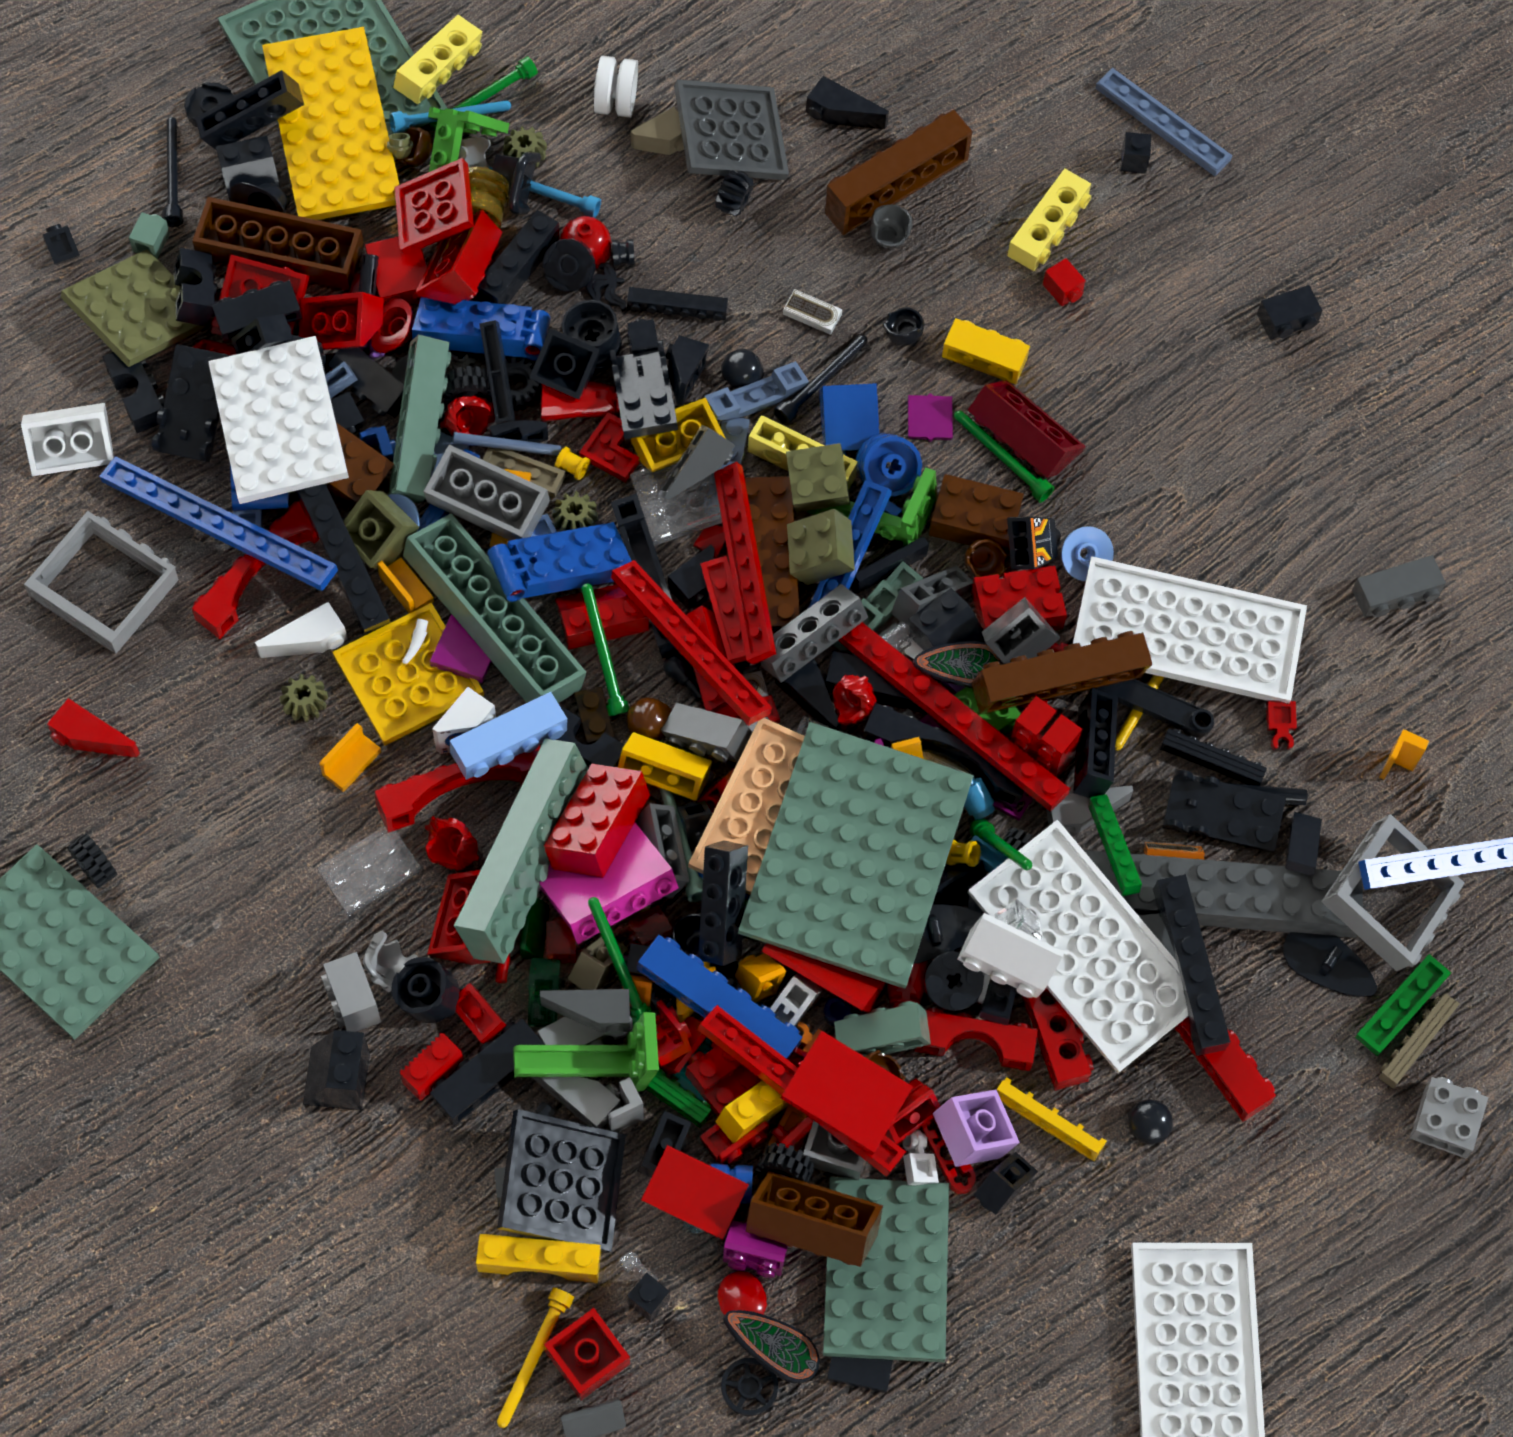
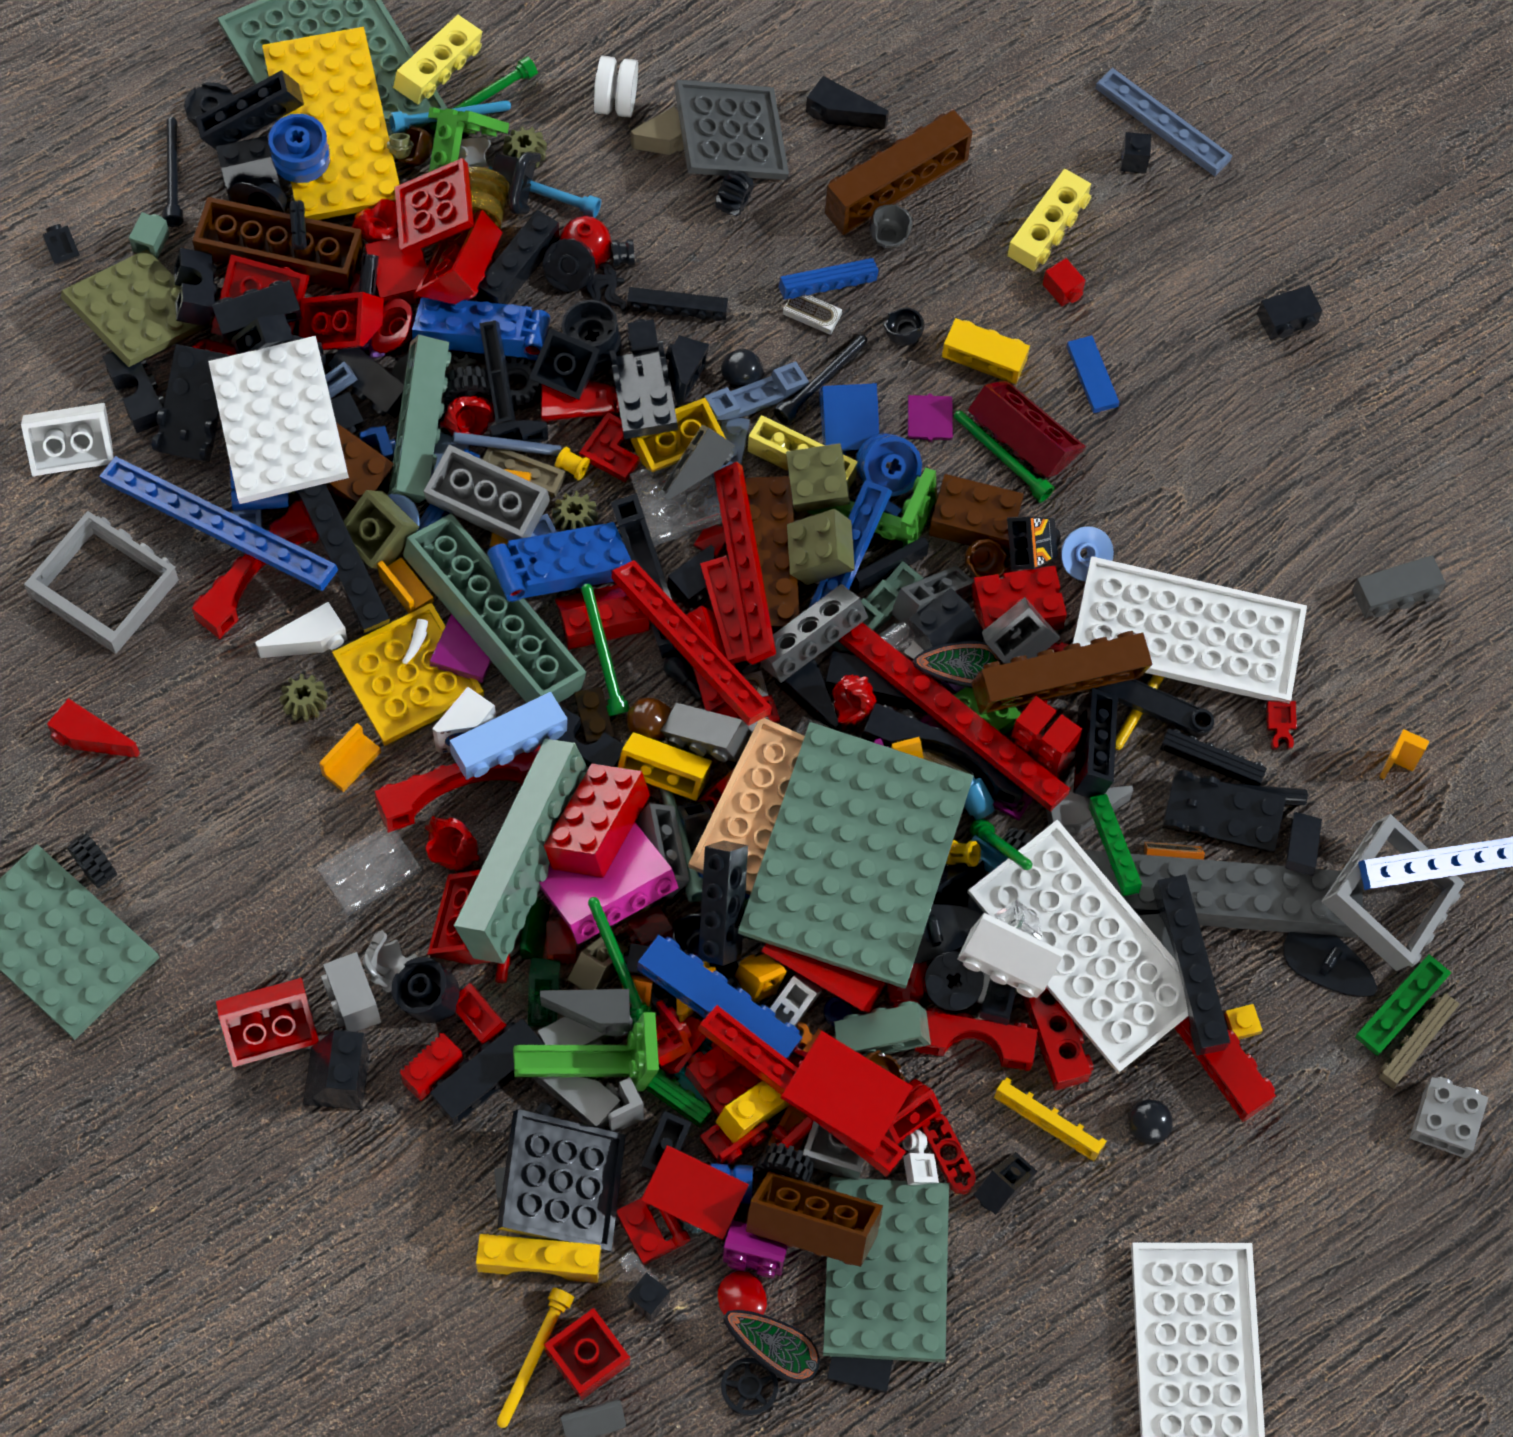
(267, 1022): none -> red slope
(298, 225): none -> black axle
(299, 148): none -> blue wheel
(378, 222): none -> red hair
(645, 1233): none -> red plate
(828, 278): none -> blue piece
(975, 1127): lavender brick -> none
(1092, 374): none -> blue tile
(1243, 1021): none -> yellow plate

